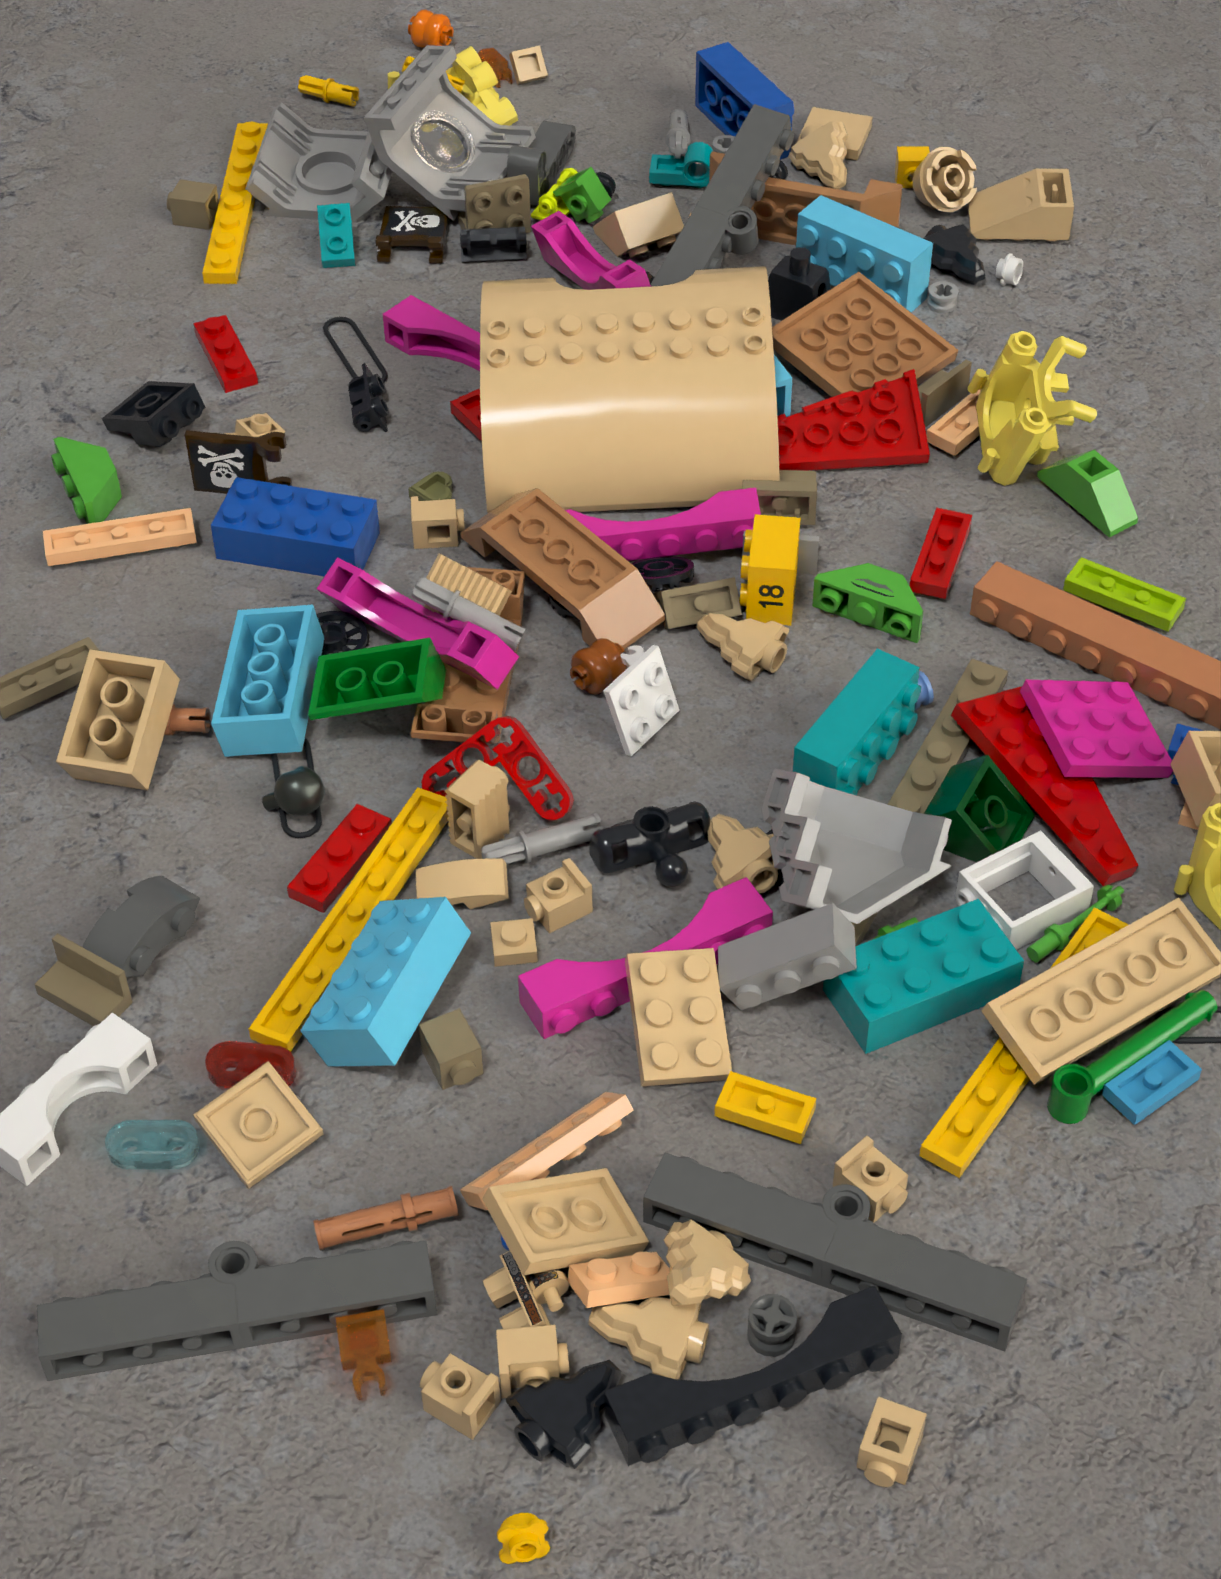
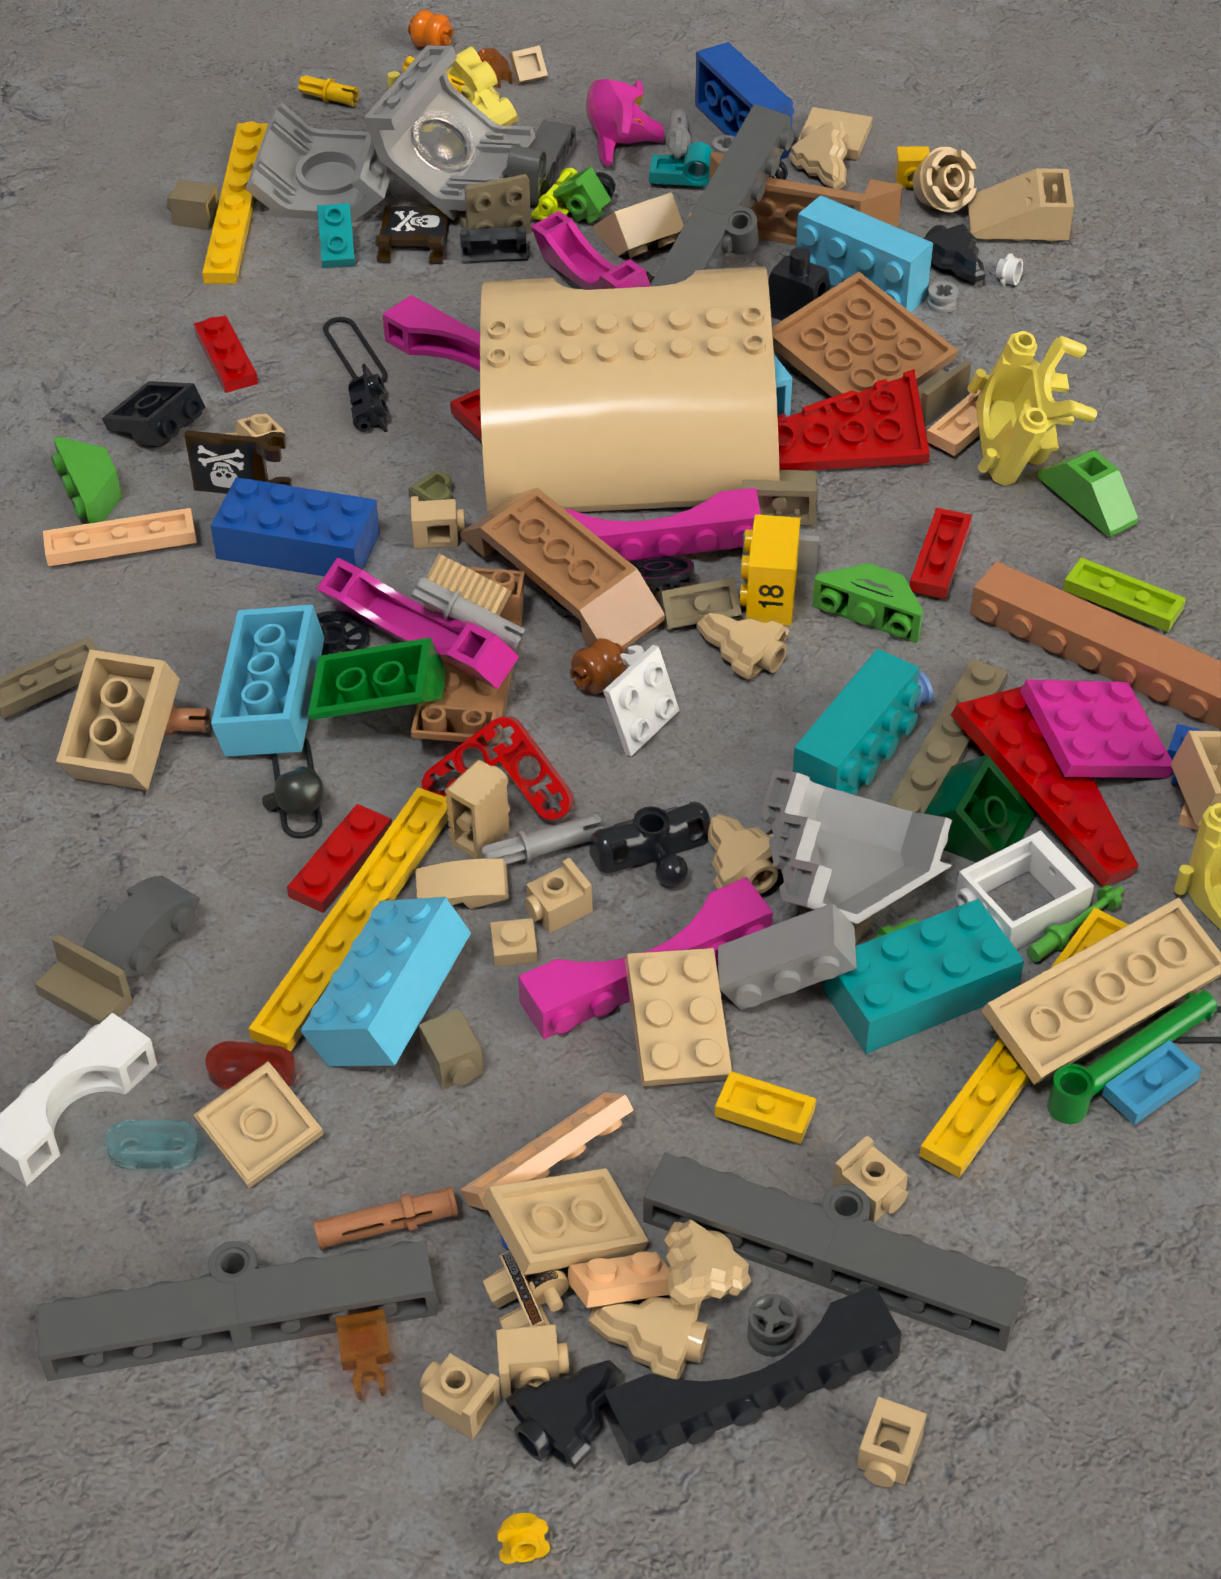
(617, 118): none -> dark pink piece

